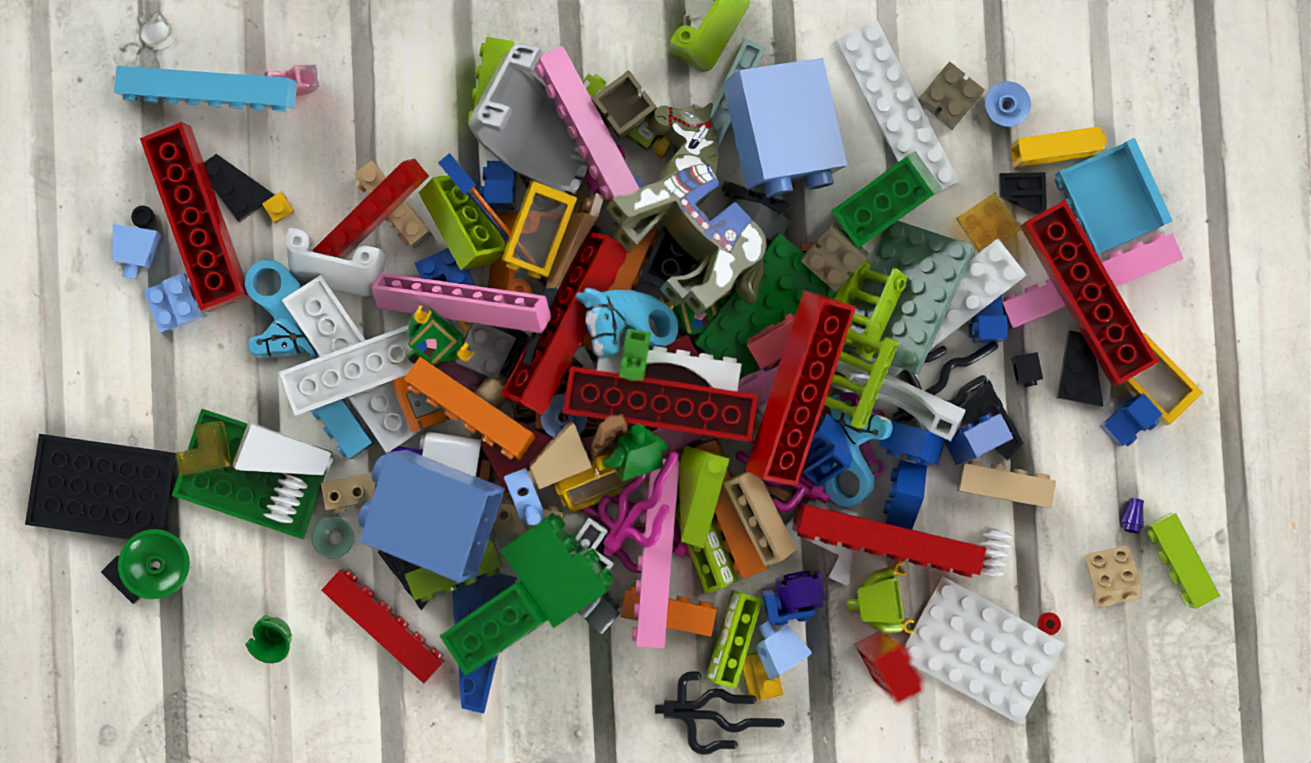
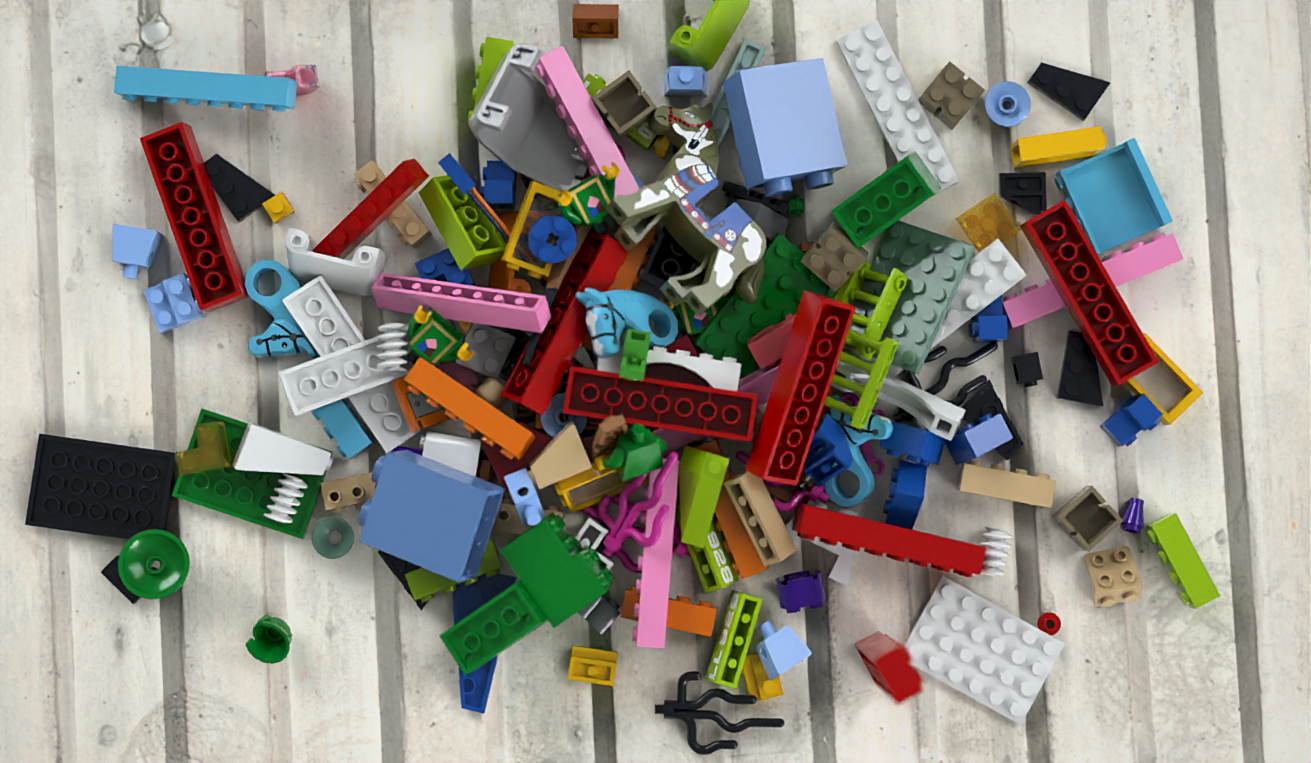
(143, 216): black plate -> none
(383, 625): red brick -> none
(392, 347): none -> white piece
(563, 246): none -> blue brick
(588, 199): none -> torso
(592, 665): none -> yellow plate
(595, 21): none -> dark orange panel
(685, 81): none -> light blue torso
(780, 616): blue bracket -> none
(796, 206): none -> green plate
(805, 482): none -> dark brown plate
(881, 601): lime torso -> none
(1068, 88): none -> black wing
(1087, 519): none -> dark tan piece

